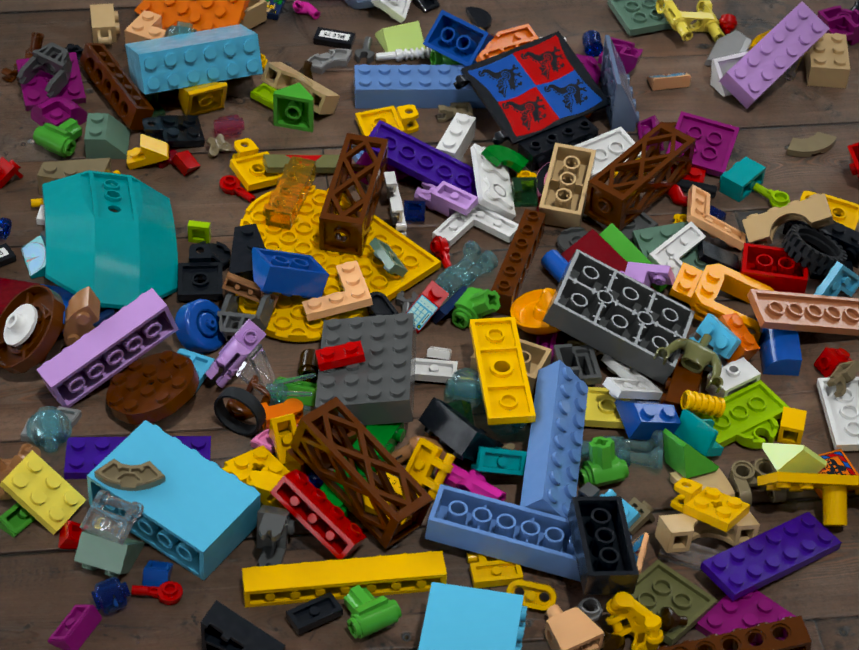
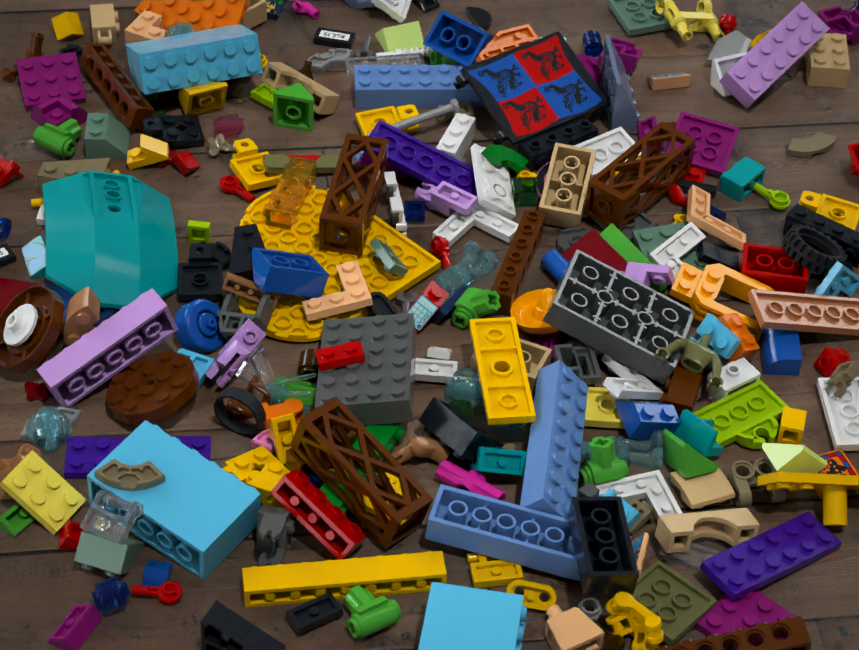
(36, 390): none -> dark red piece
(52, 60): dark grey piece -> none
(67, 25): none -> yellow panel
(398, 59): none -> clear plate
(424, 460): yellow plate -> none
(452, 107): none -> light grey bar
(645, 486): none -> white plate
(671, 619): dark brown rock -> none
(703, 403): yellow piece -> none
(708, 504): yellow plate -> none
(813, 211): tan arch -> none

